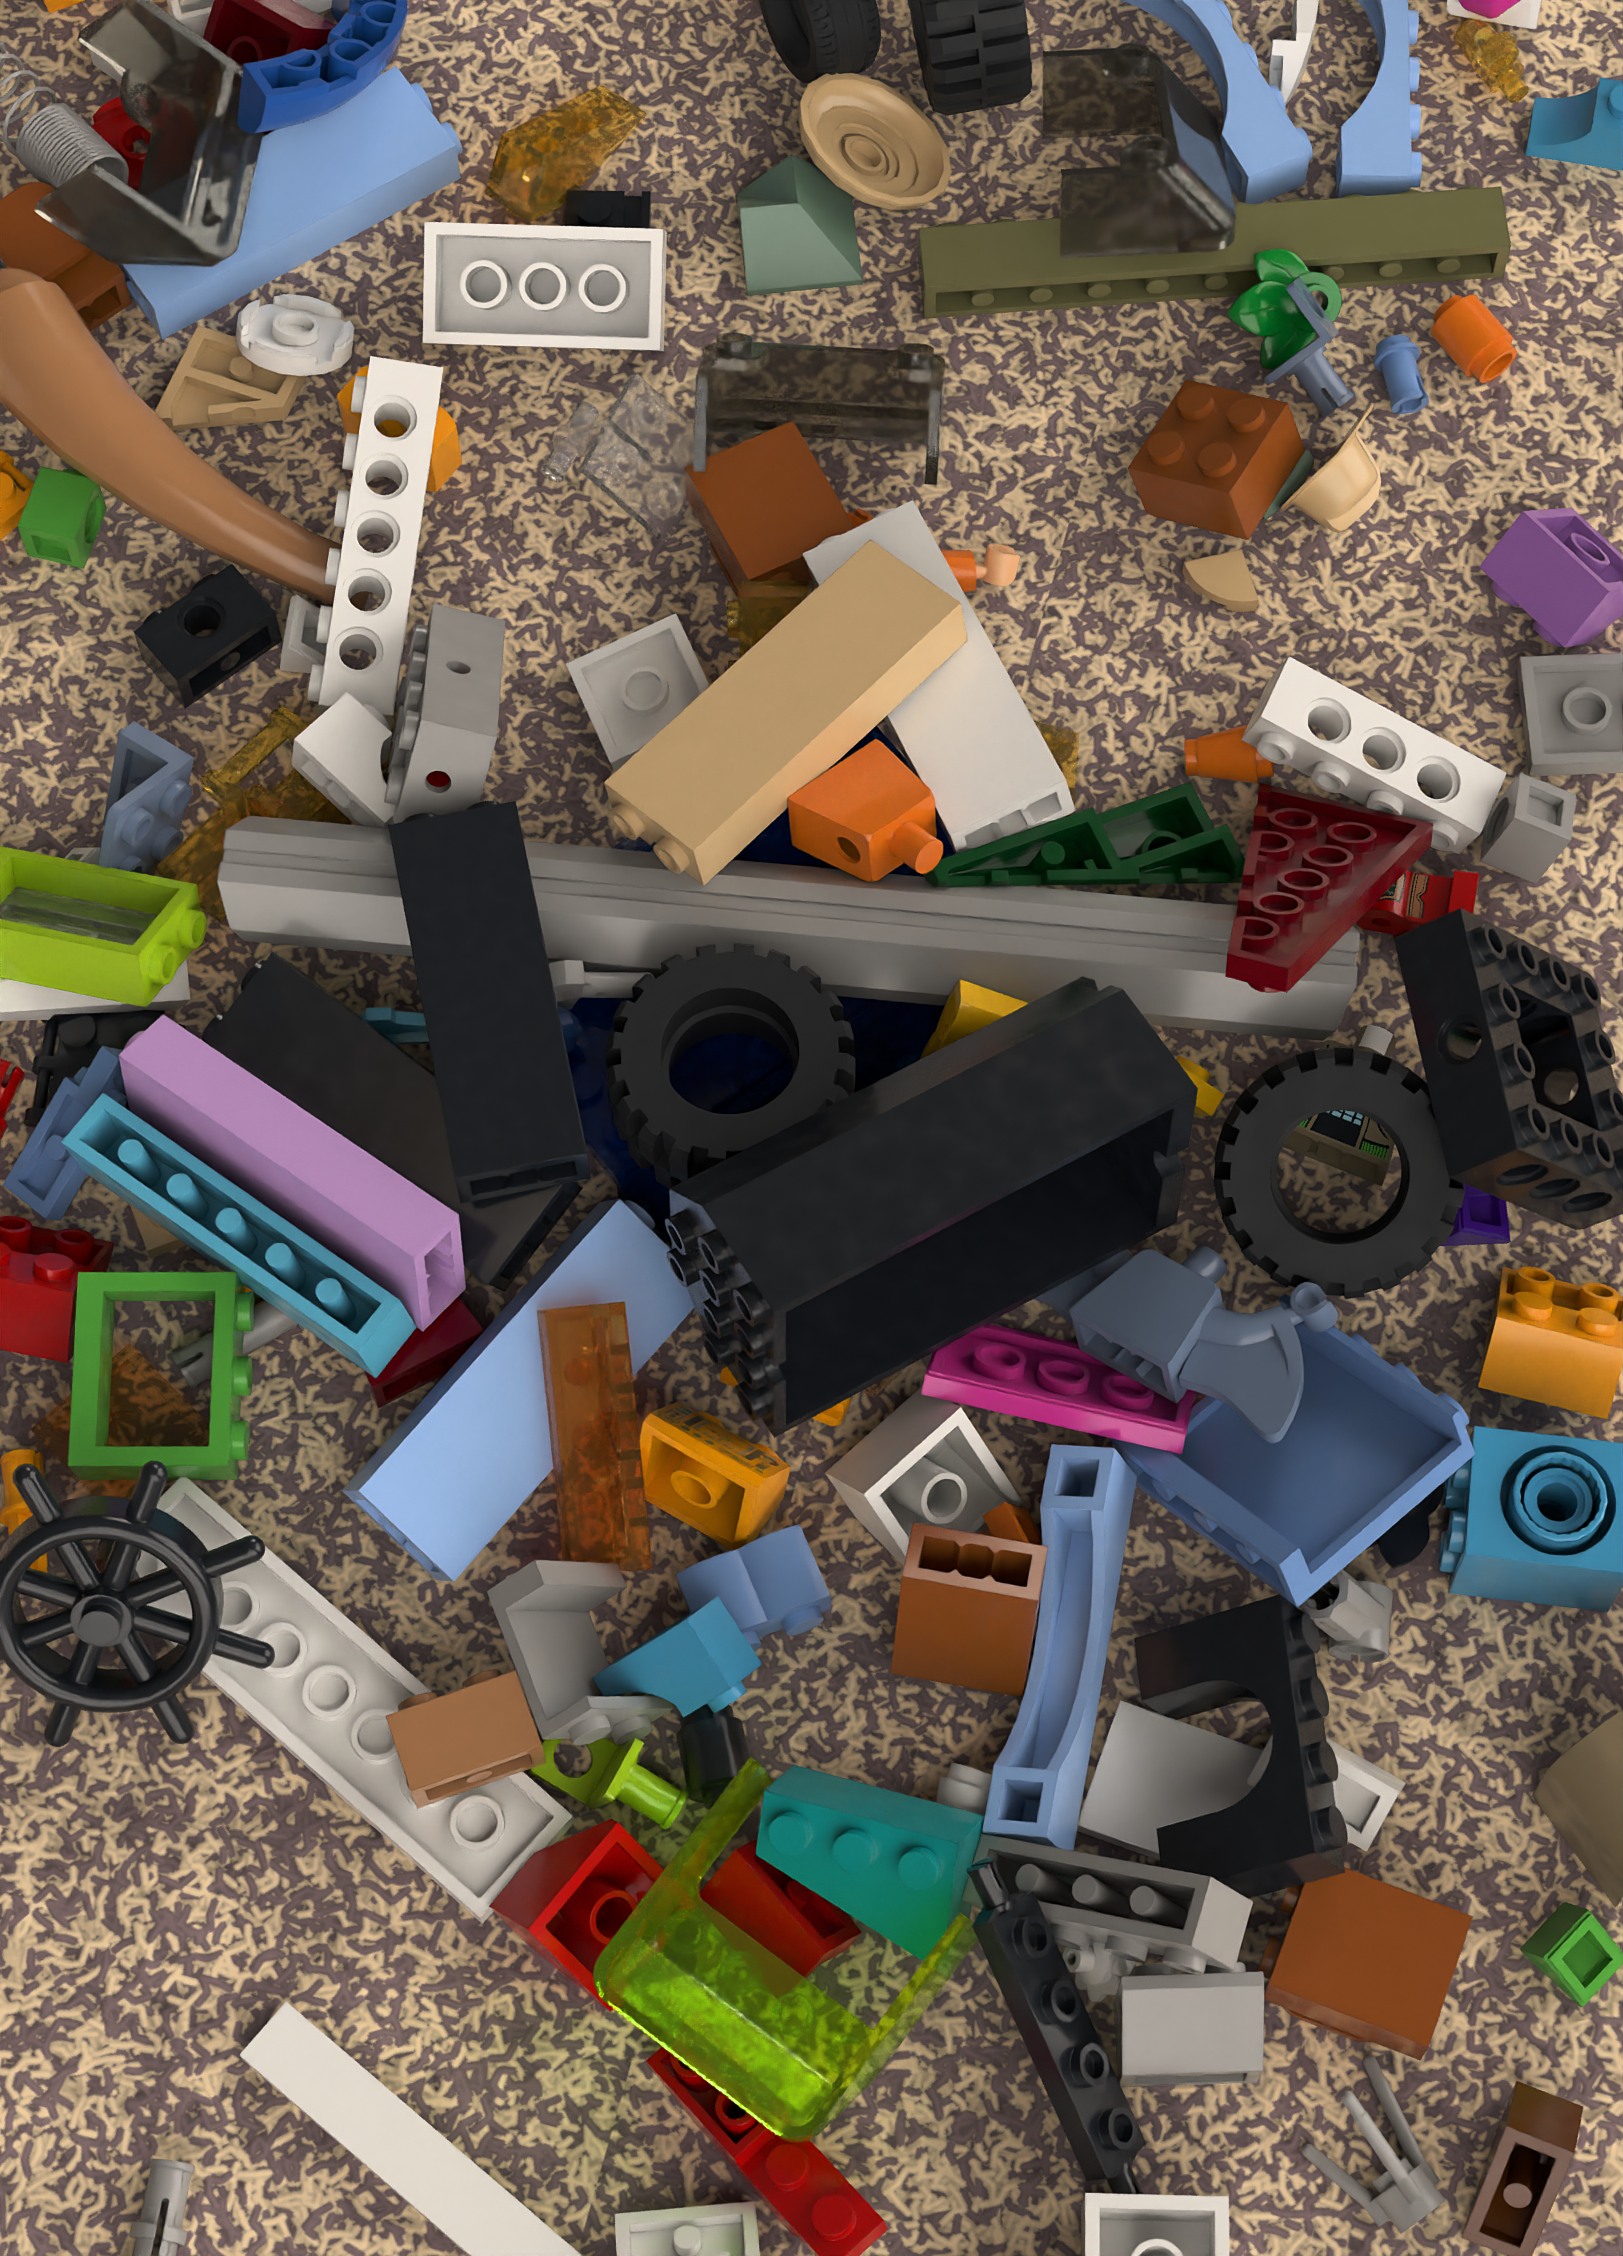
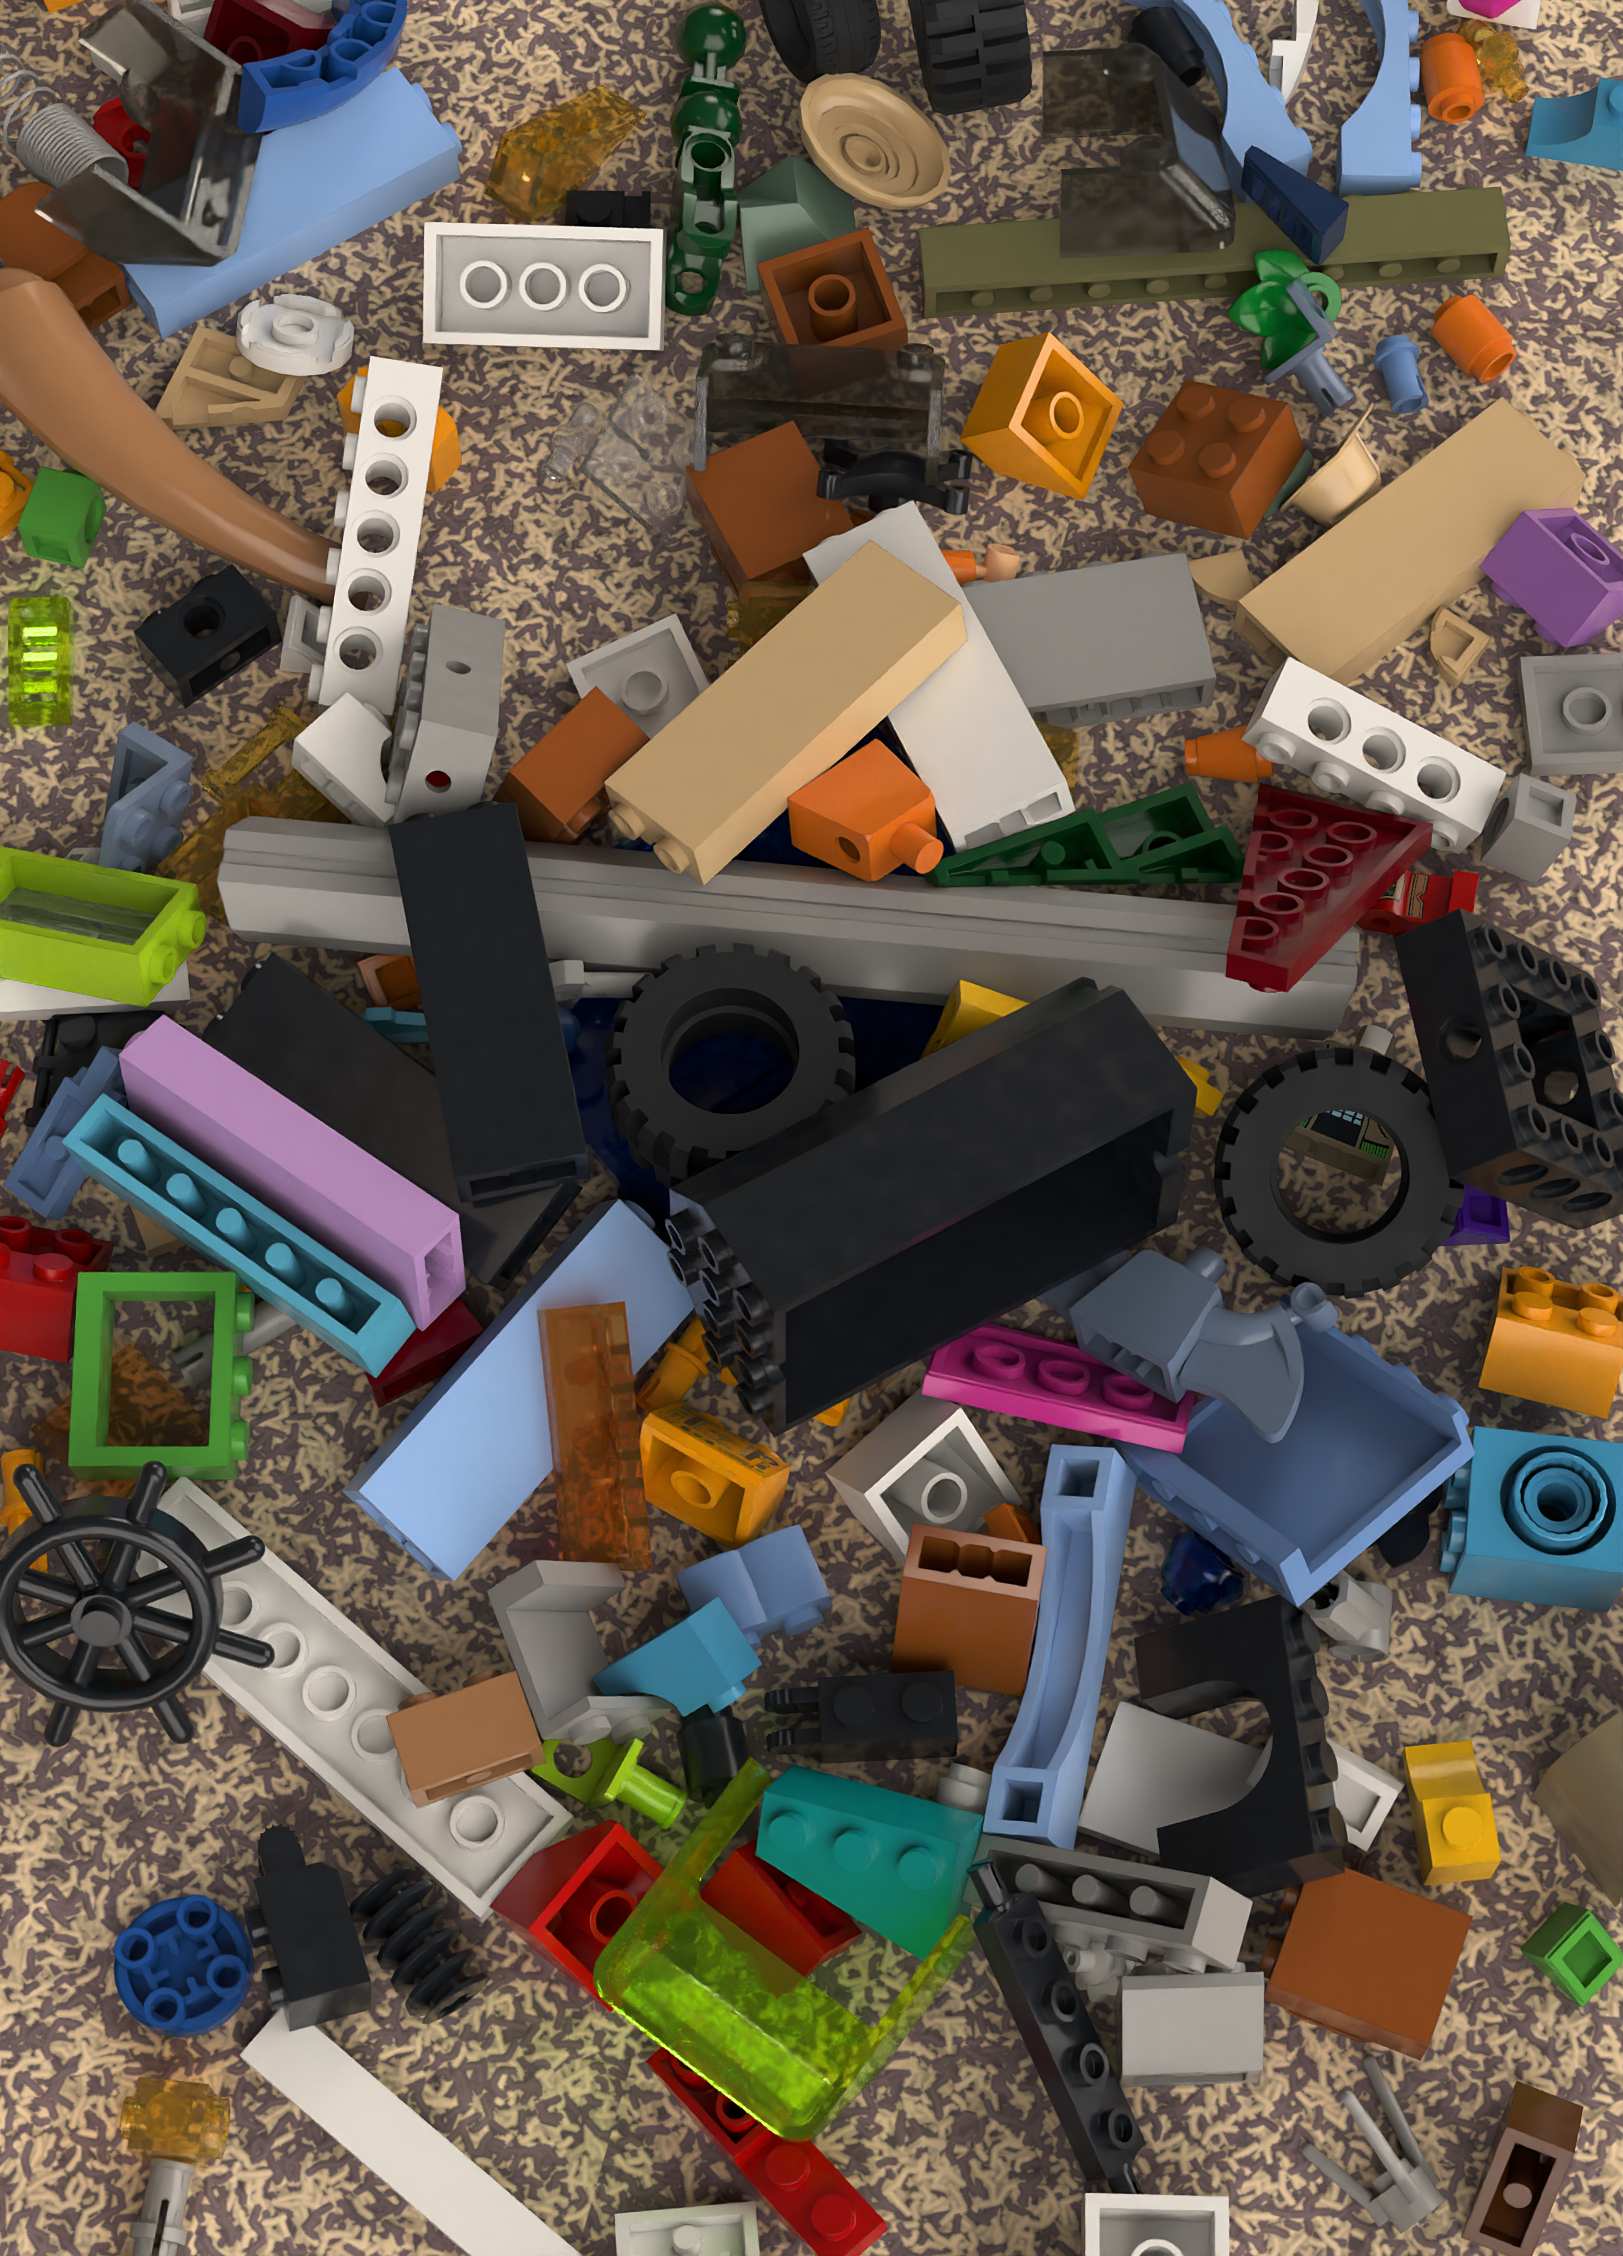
(41, 624): none -> clear neon green slope
(175, 2122): none -> clear yellow brick
(183, 1966): none -> blue tile
(307, 1935): none -> black hinge
(389, 980): none -> orange slope
(416, 1946): none -> black piece
(564, 774): none -> dark orange brick
(676, 1371): none -> light orange axle
(705, 131): none -> dark green piece
(833, 296): none -> dark orange brick
(870, 1717): none -> black hinge
(893, 477): none -> black piece
(1042, 416): none -> light orange slope
(1100, 639): none -> light grey brick
(1171, 40): none -> black brick
(1199, 1575): none -> clear blue cone
(1297, 205): none -> dark blue slope
(1407, 548): none -> tan brick
(1450, 78): none -> orange brick
(1450, 1813): none -> yellow arch
(1455, 646): none -> tan tile

